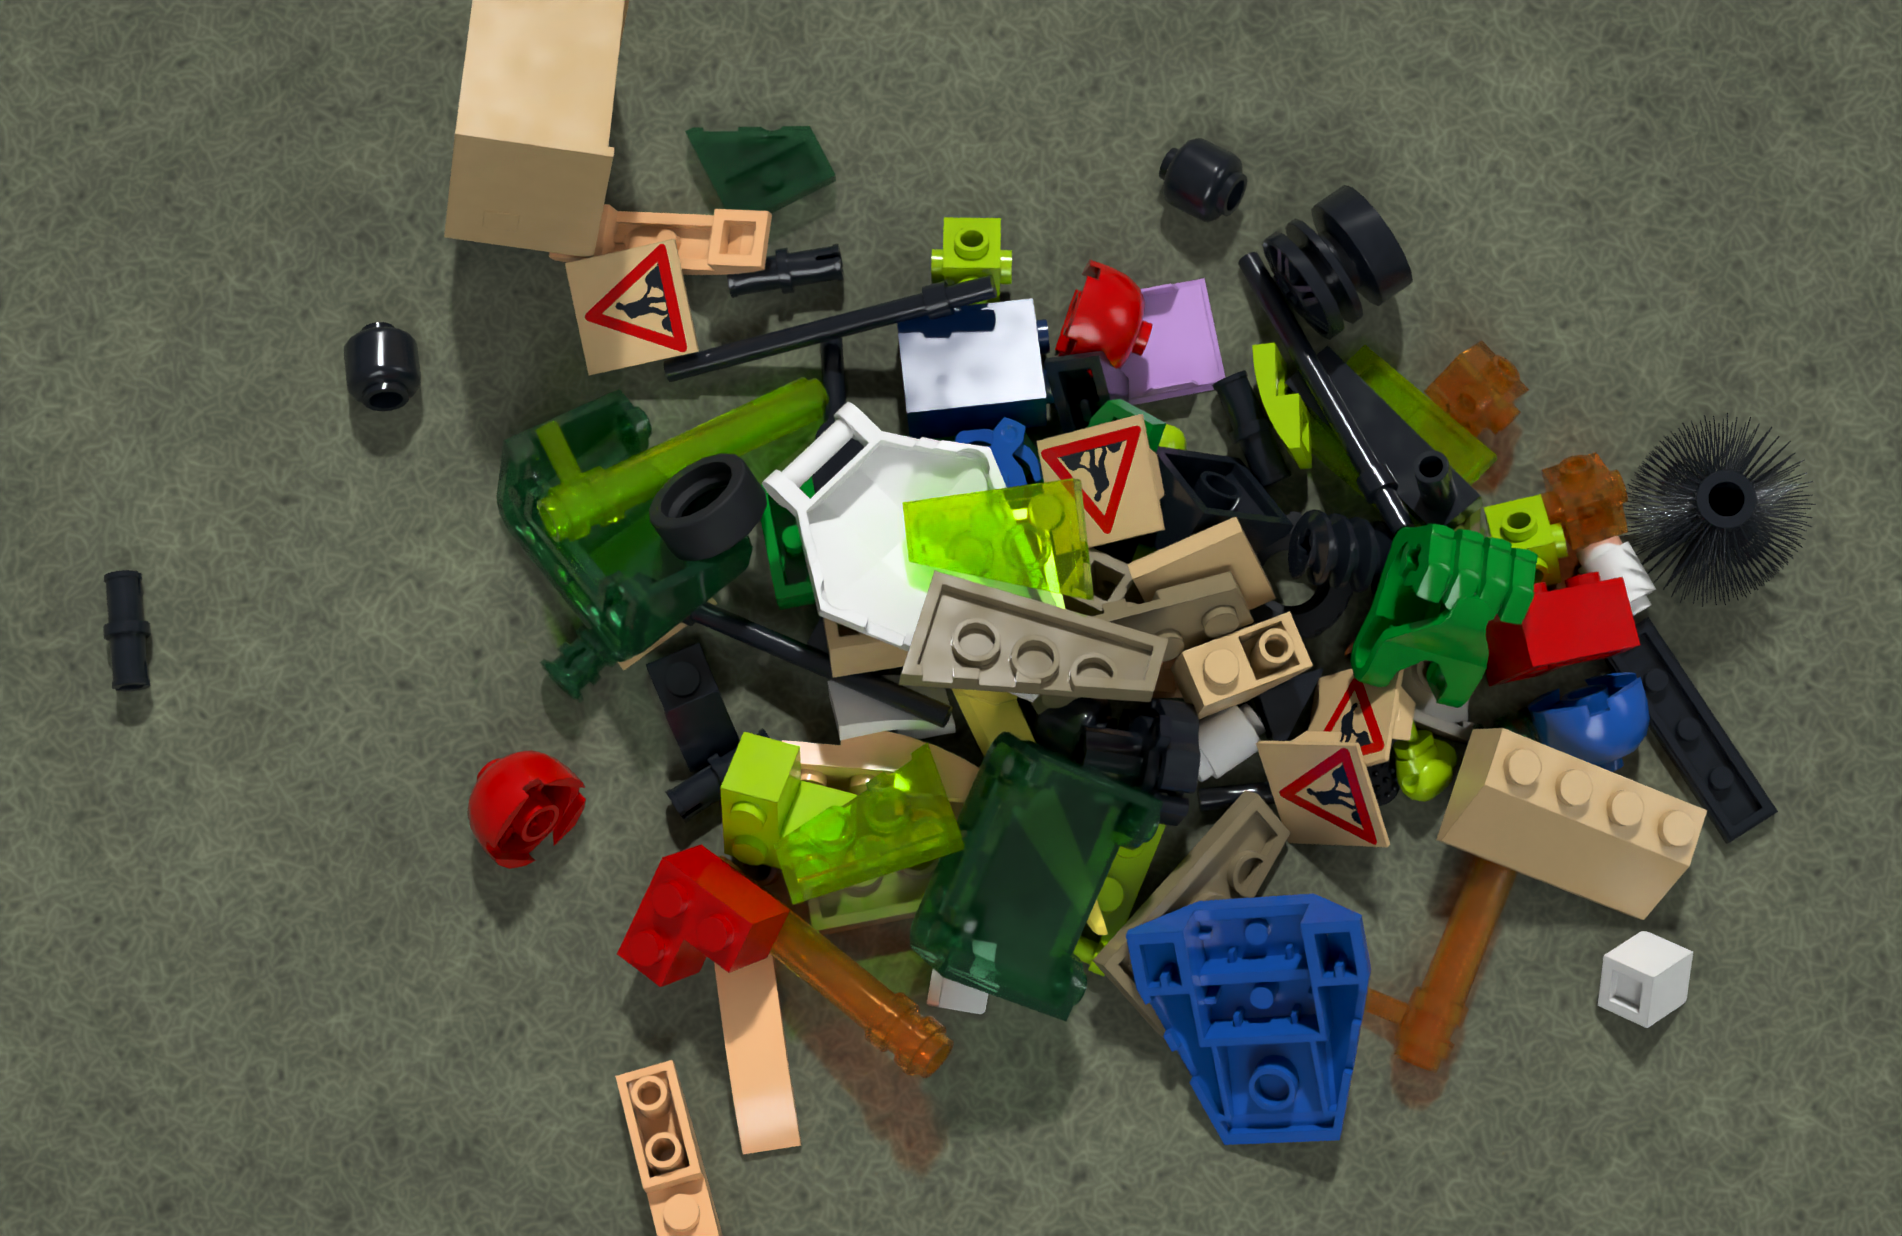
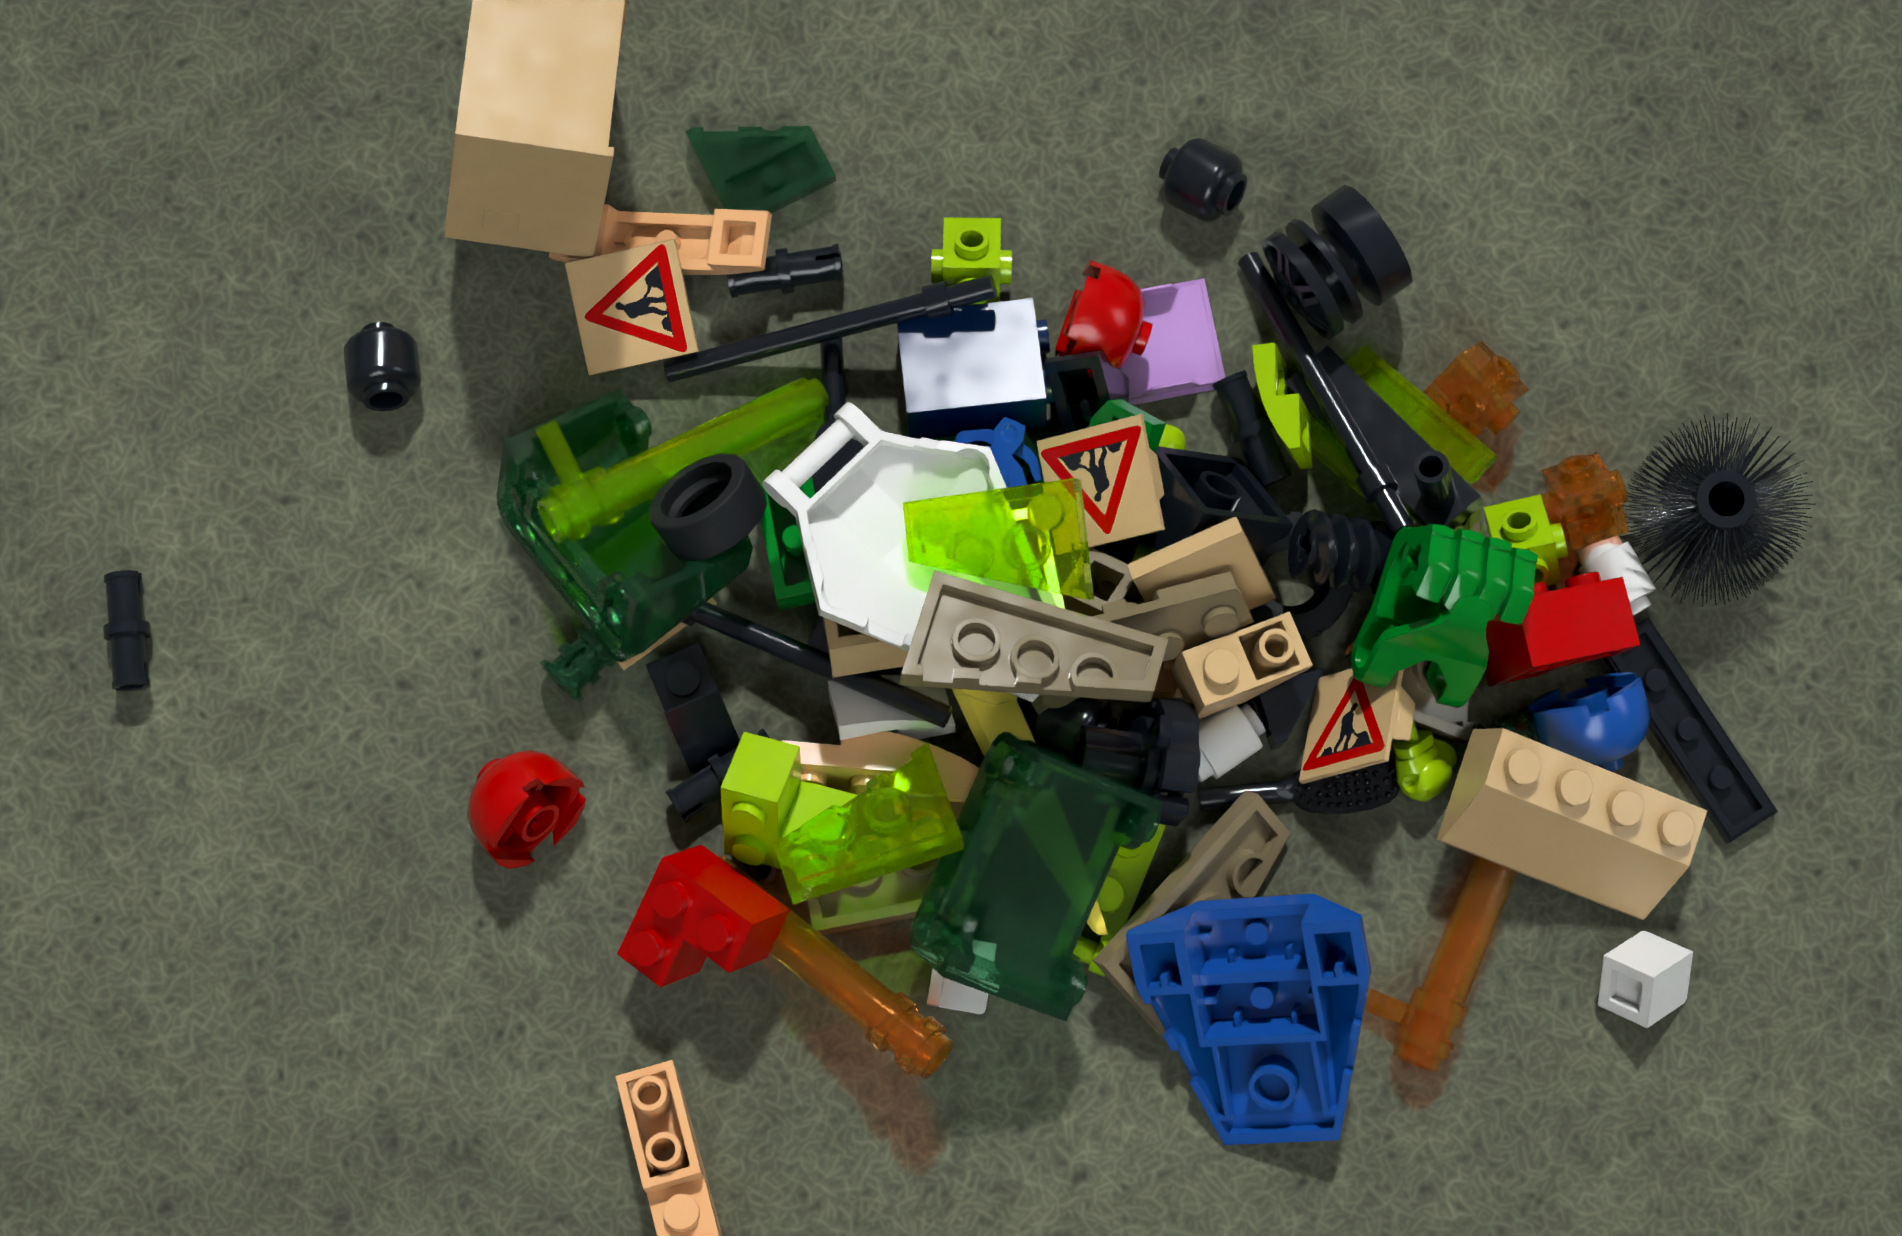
(757, 1057): light nougat slope -> none
(1323, 790): tan piece -> none

